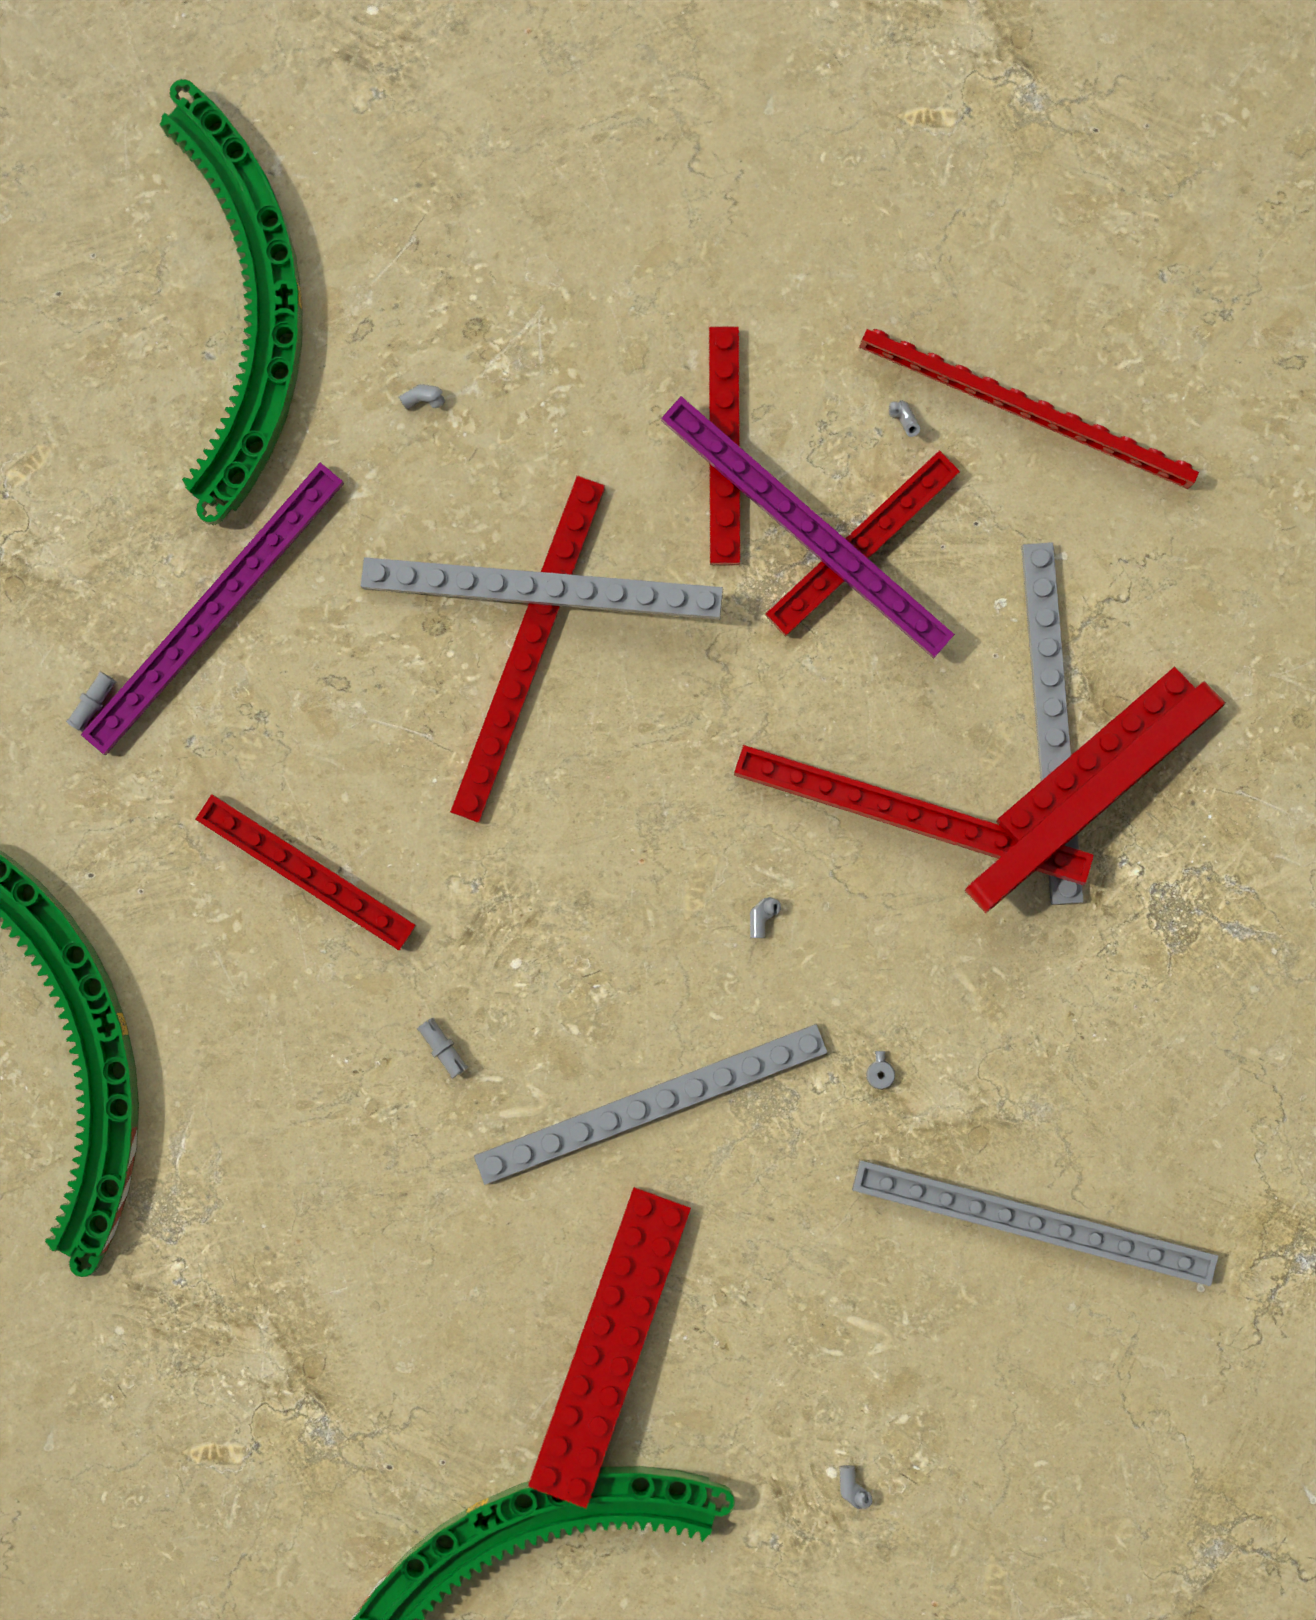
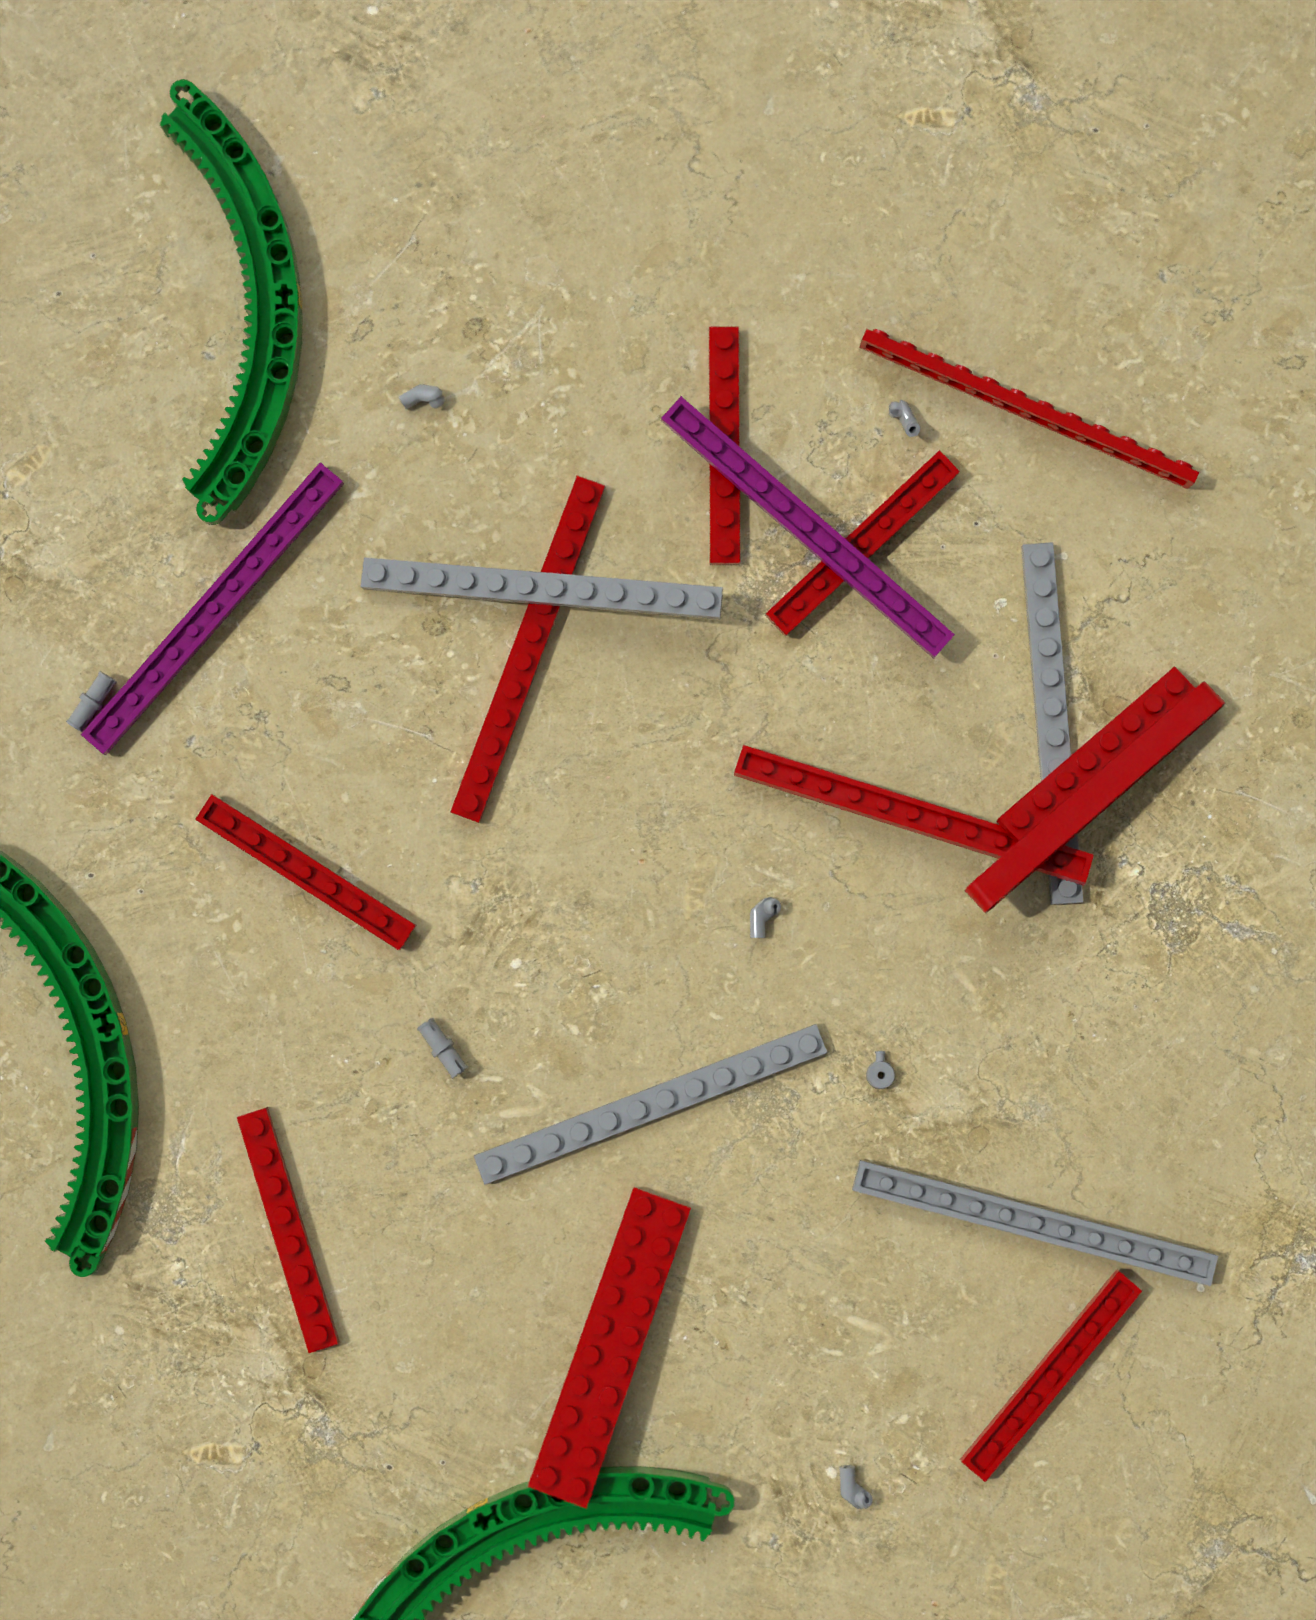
(288, 1230): none -> red plate
(1050, 1375): none -> red plate

